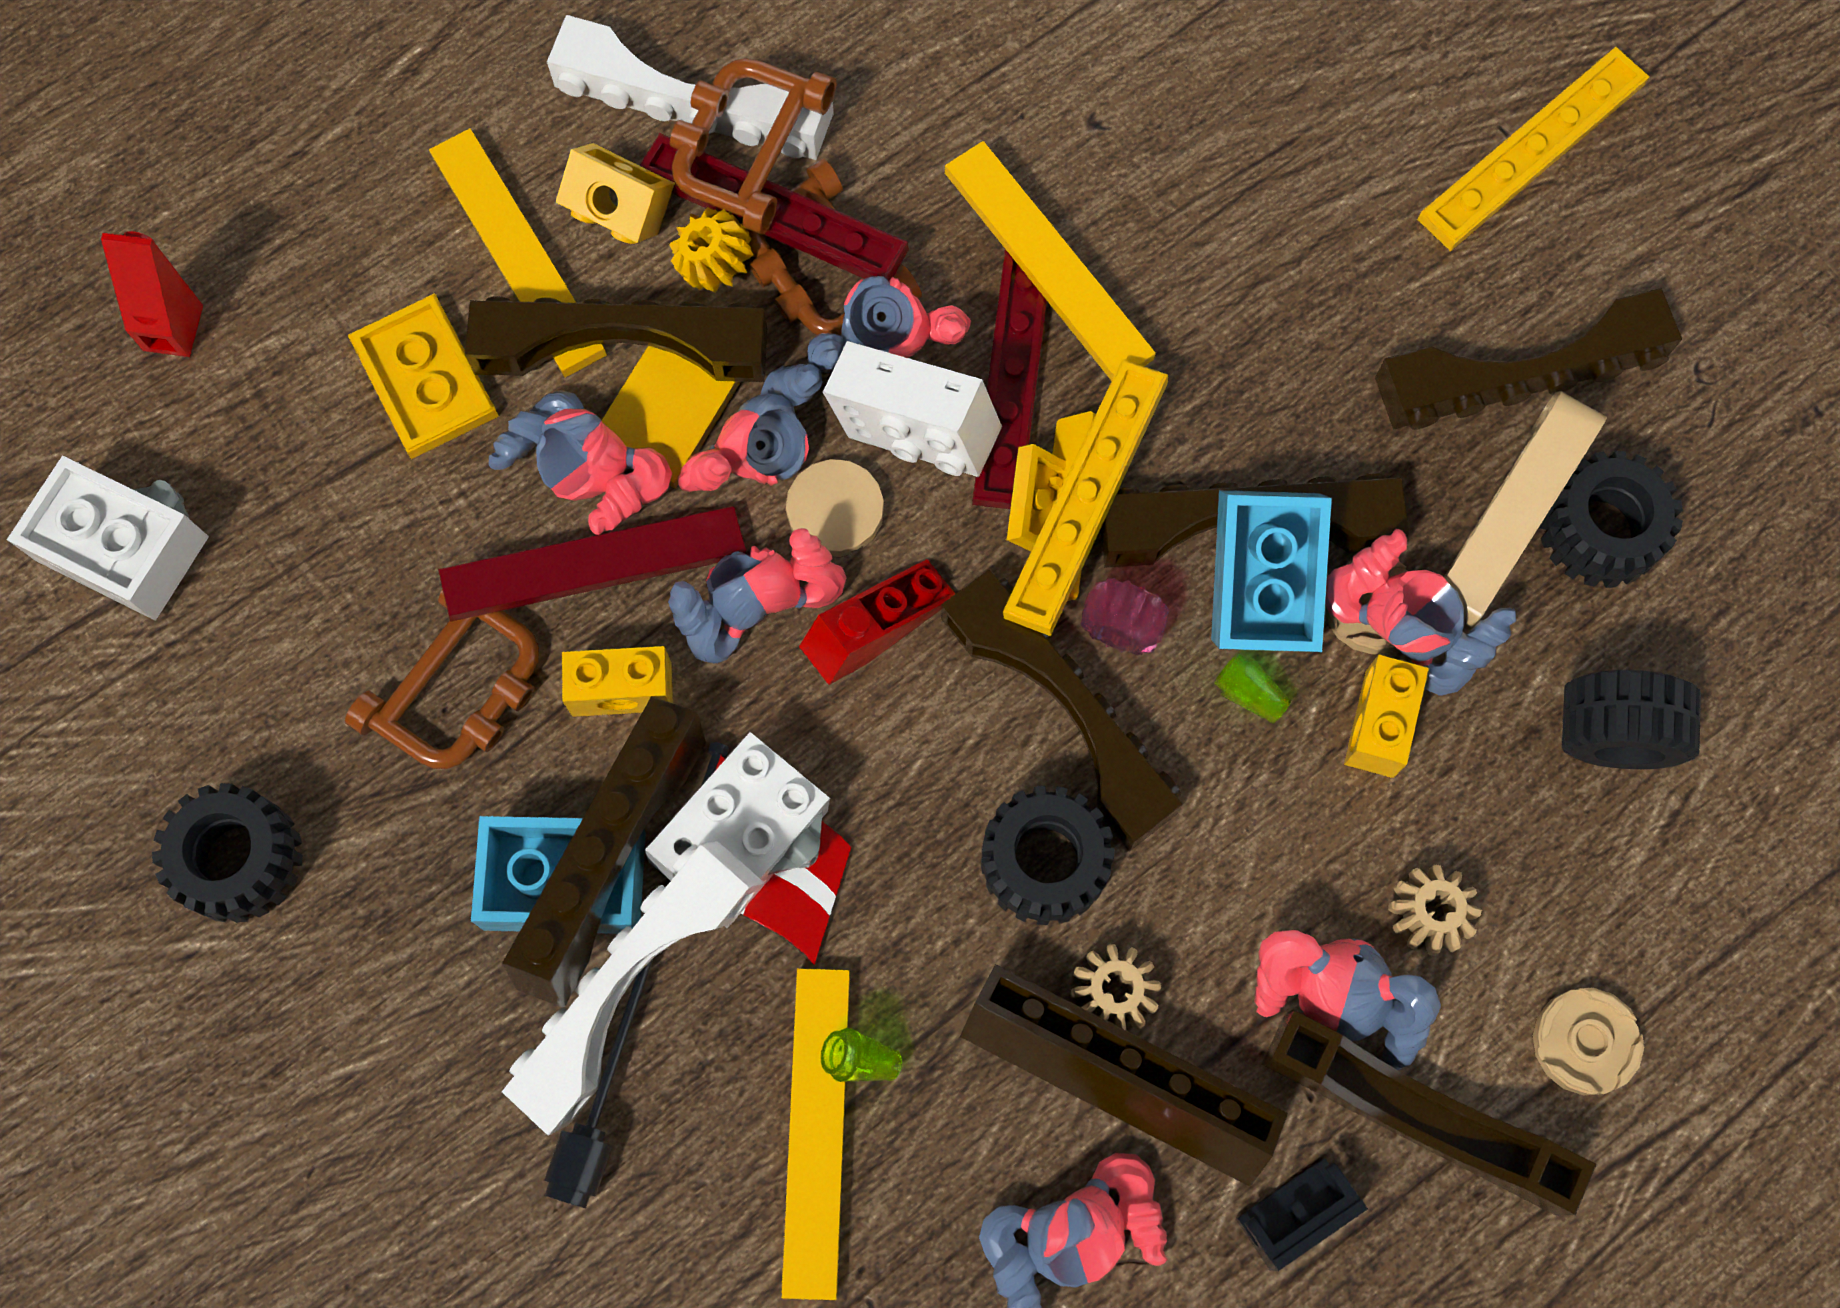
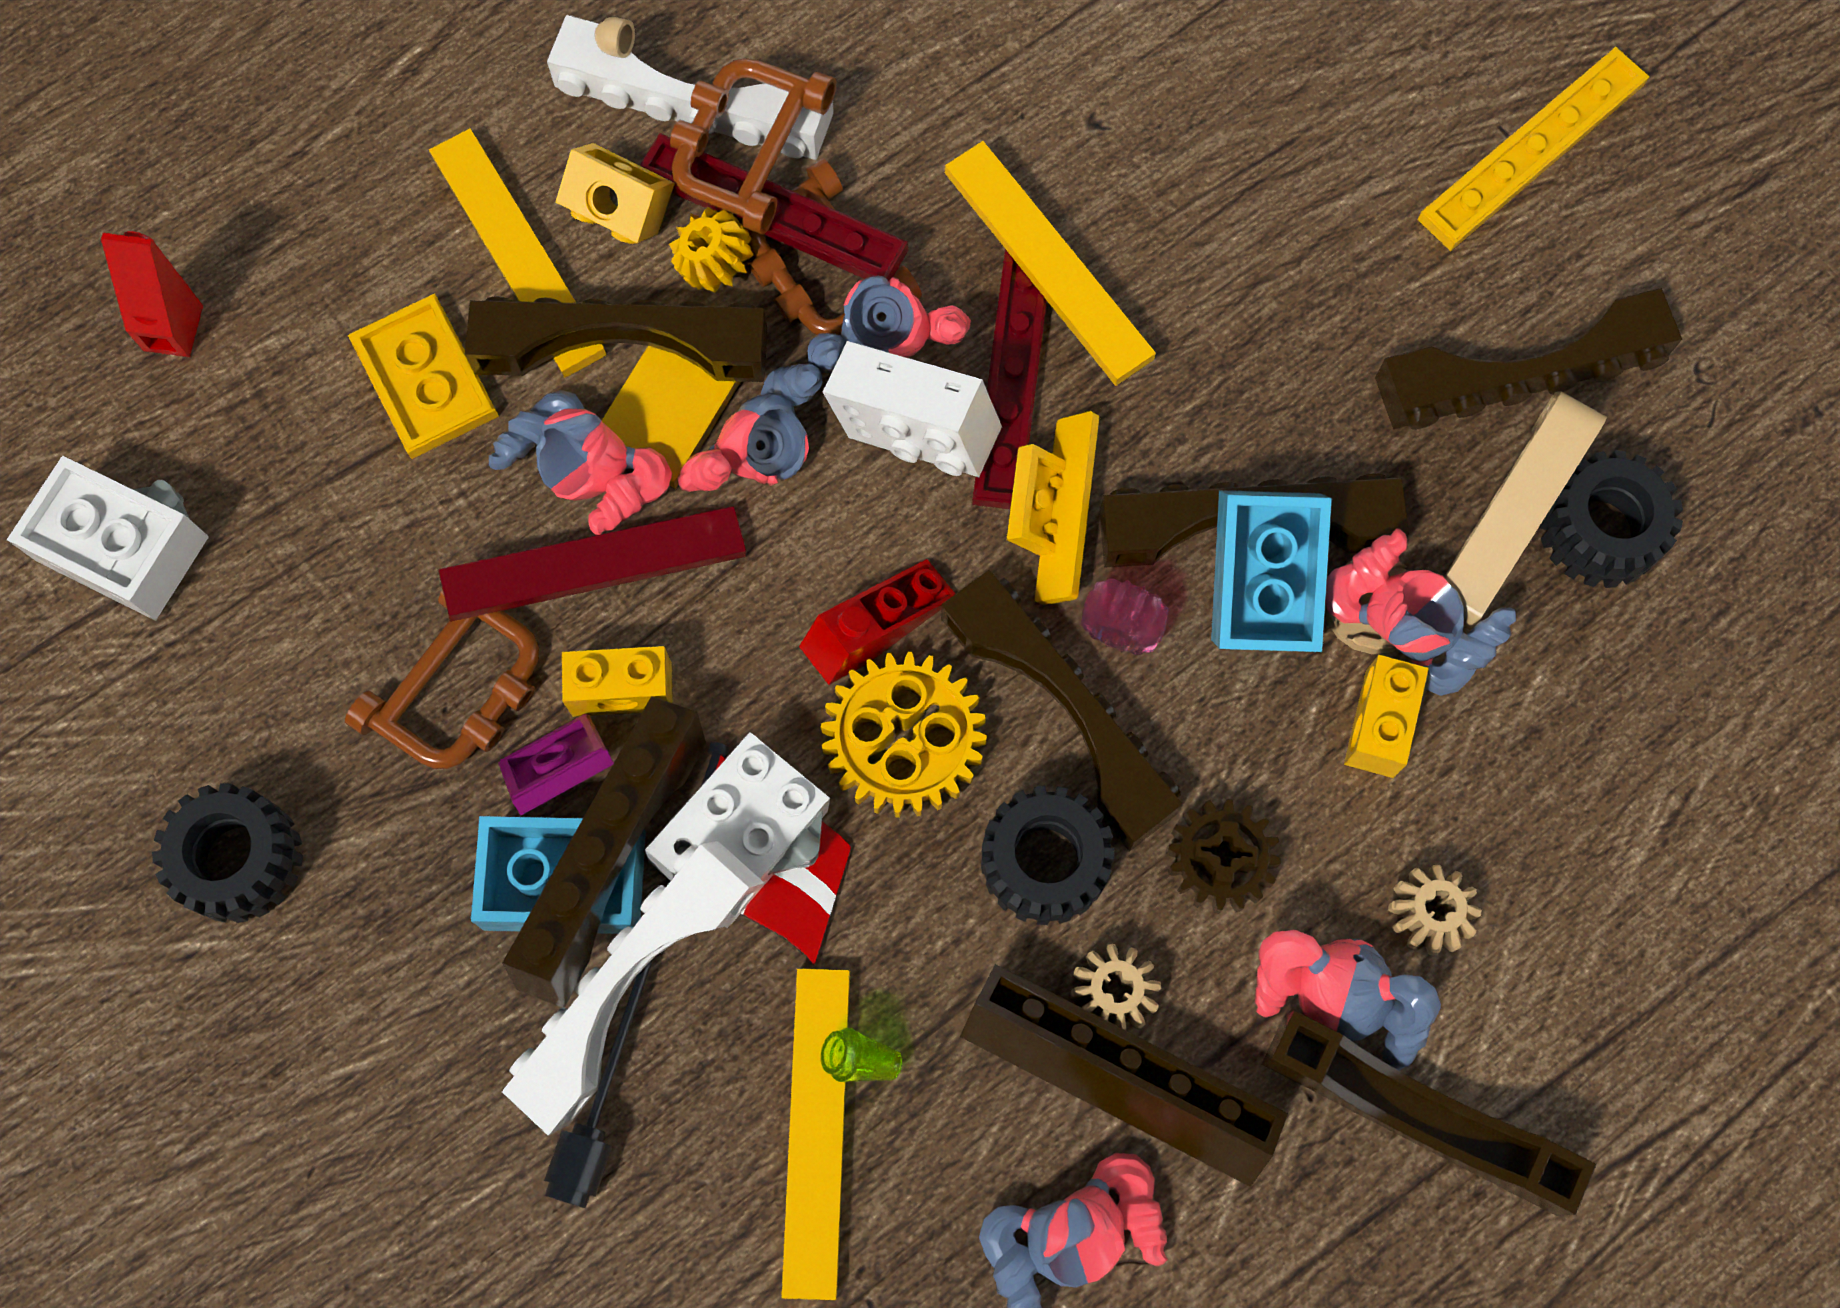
(554, 763): none -> magenta tile
(615, 36): none -> tan hinge
(749, 588): hair -> none
(837, 505): tan tile -> none
(873, 702): none -> yellow gear
(1085, 497): yellow tile -> none
(1226, 834): none -> dark brown gear
(1252, 688): clear neon green cone -> none
(1301, 1214): black hinge -> none
(1588, 1041): tan tile -> none
(1631, 719): black tyre -> none

